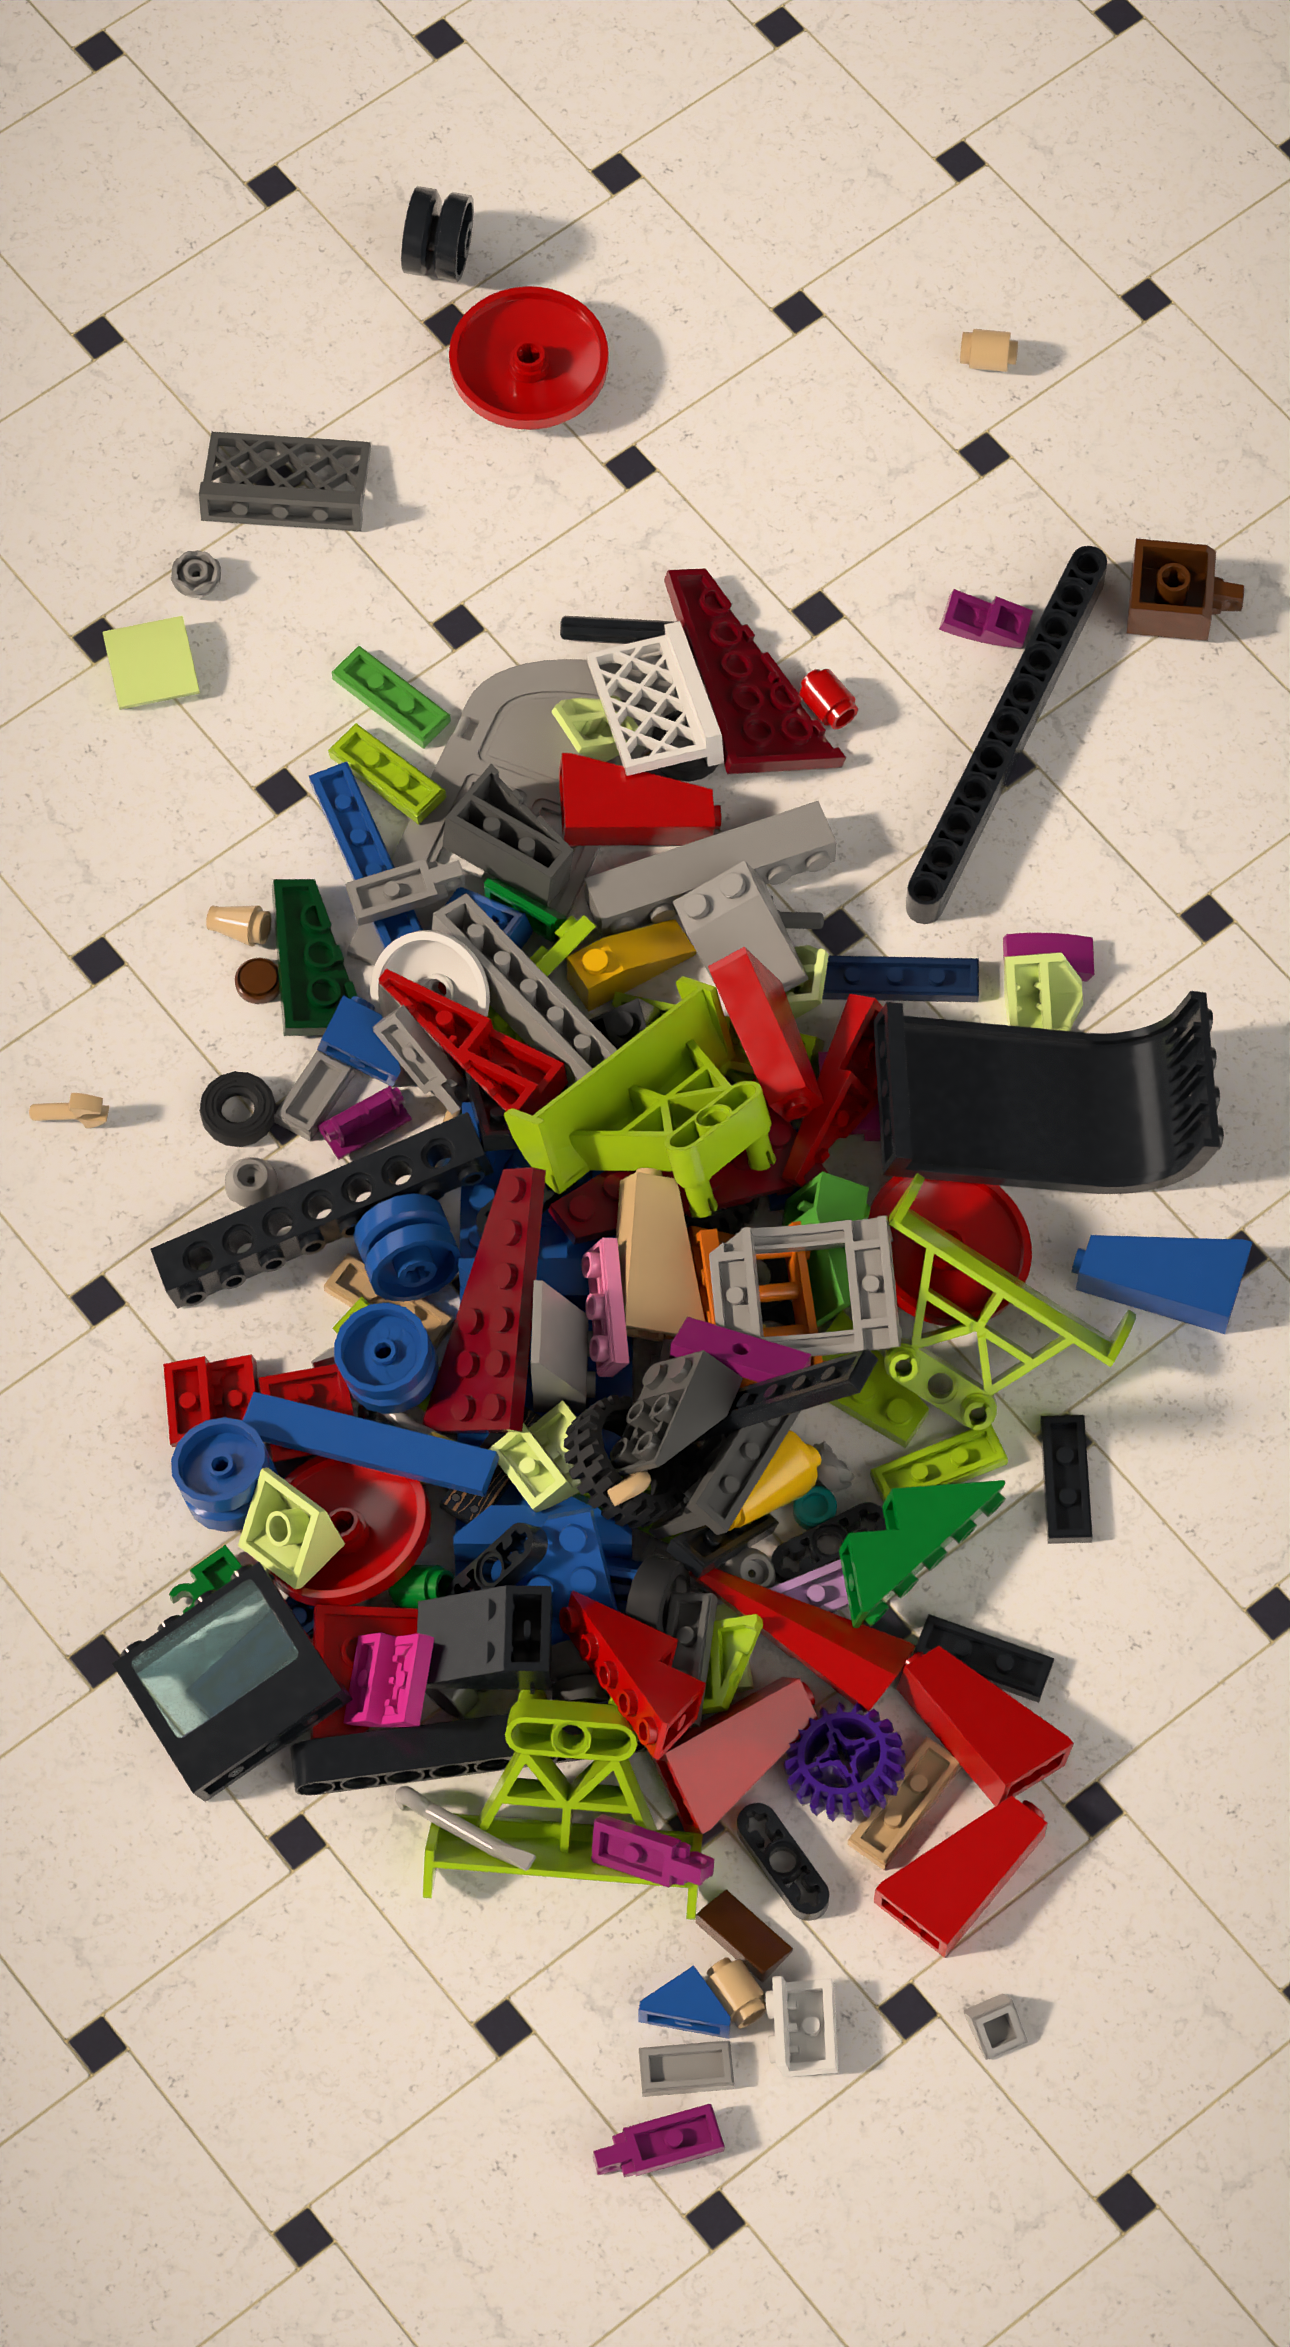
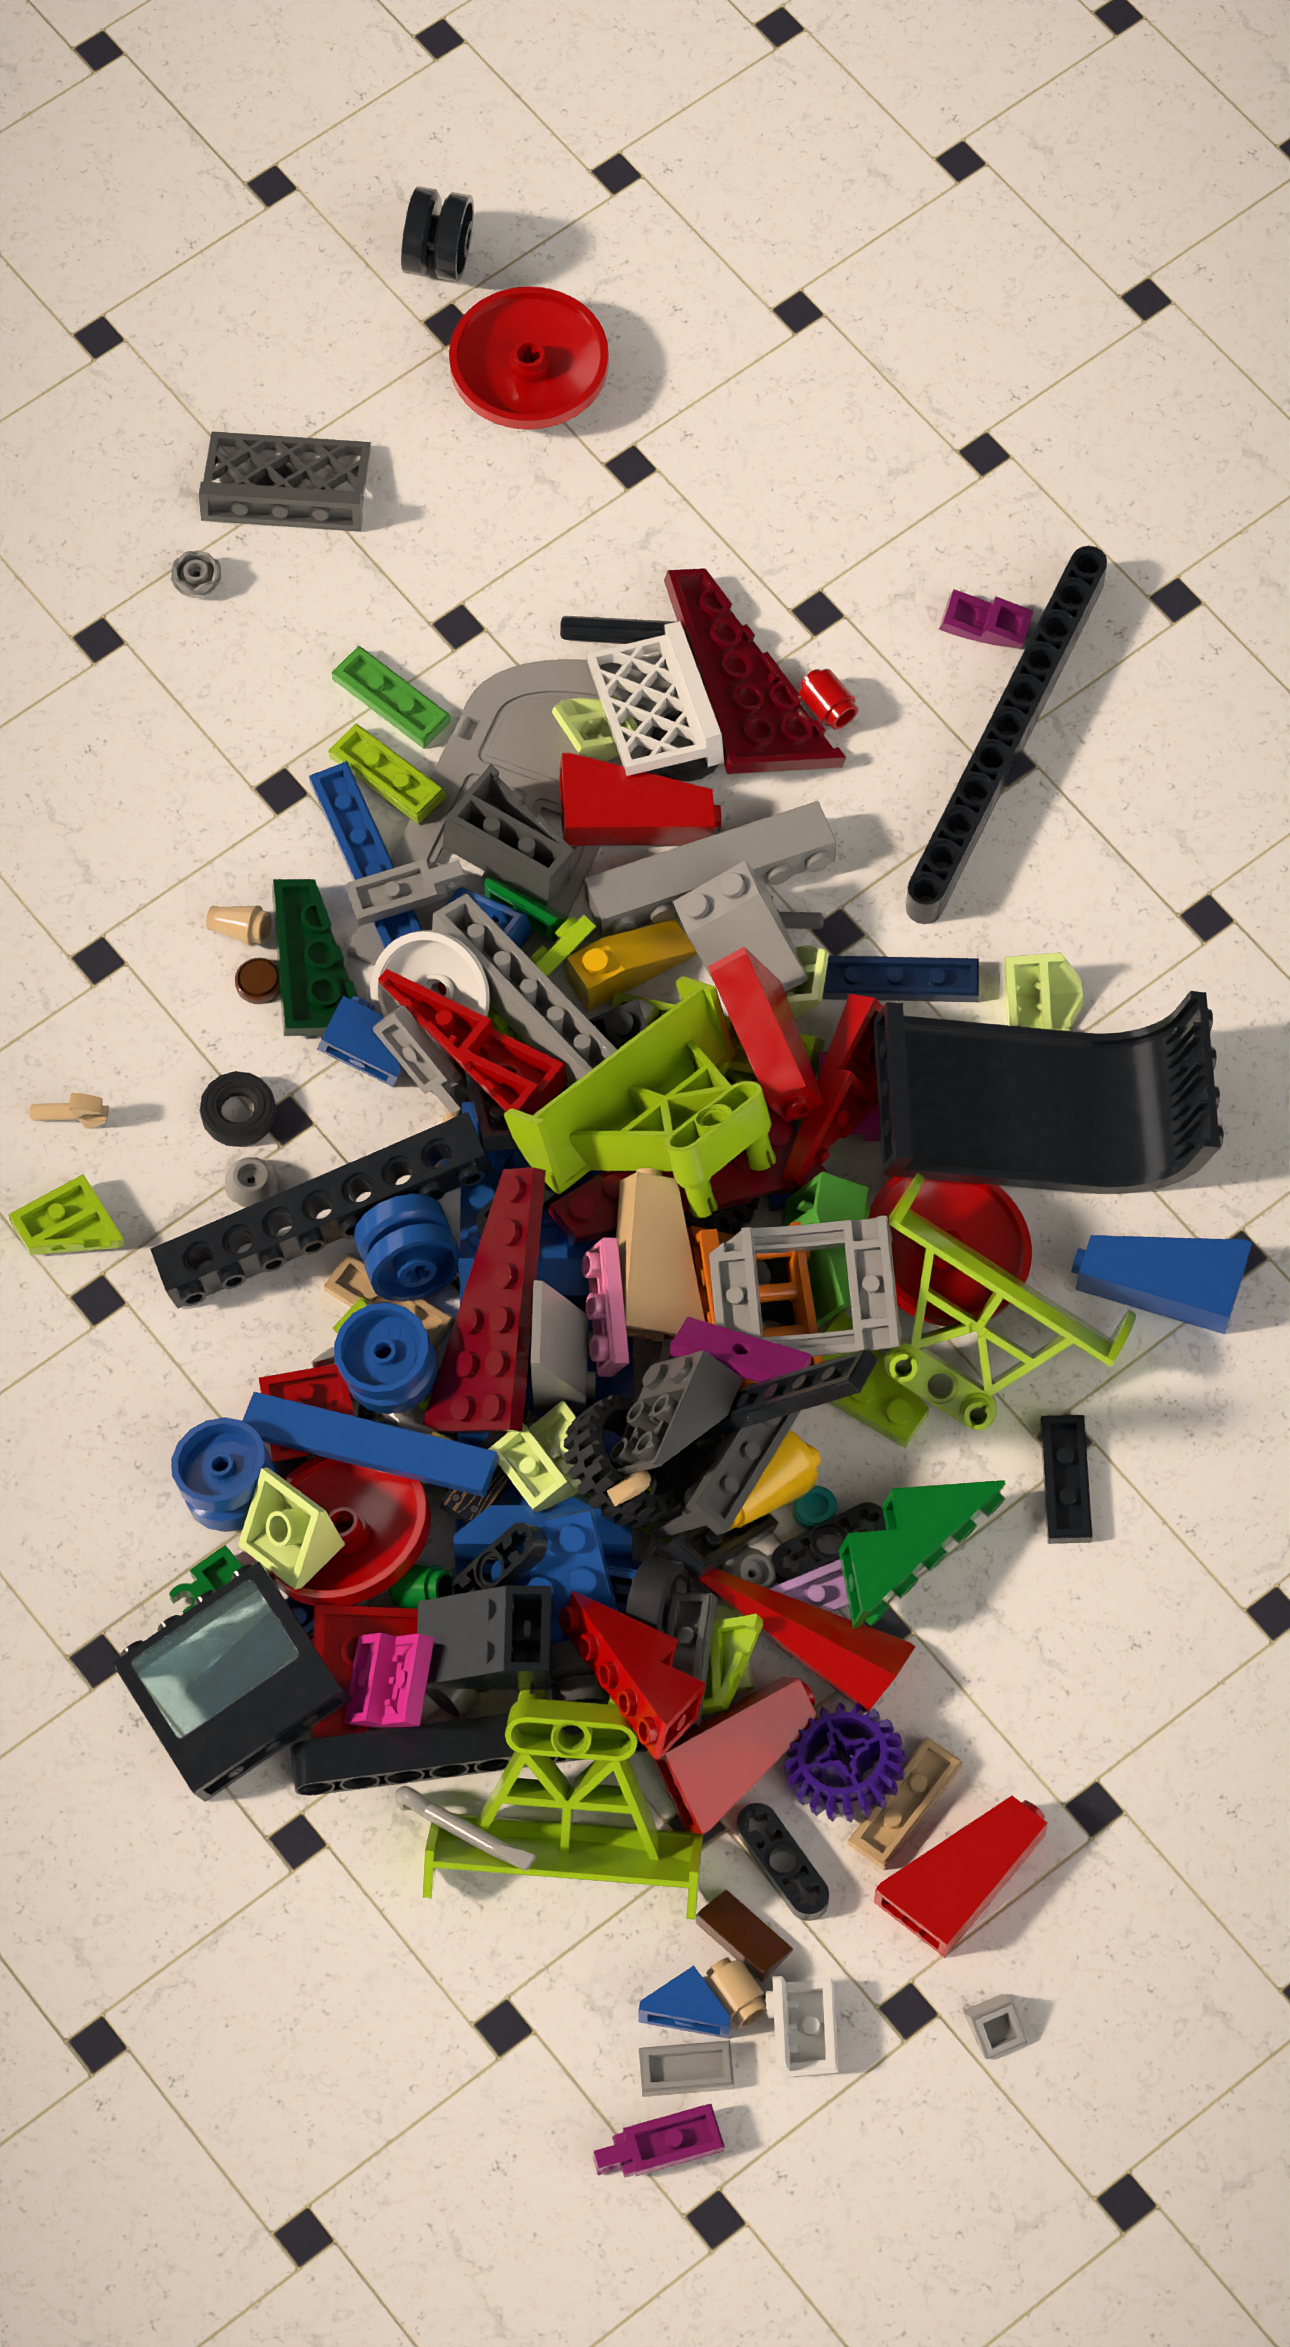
(66, 1221): none -> lime wing
(151, 662): yellowish green slope -> none
(207, 1391): red slope -> none
(313, 1095): light grey tile -> none
(365, 1122): magenta hinge -> none
(647, 1854): magenta hinge -> none
(831, 1471): light grey plate -> none
(943, 1462): lime tile -> none
(981, 1725): red slope -> none
(988, 350): tan brick -> none
(999, 1661): black tile -> none
(1075, 948): magenta slope -> none
(1177, 590): reddish brown hinge -> none

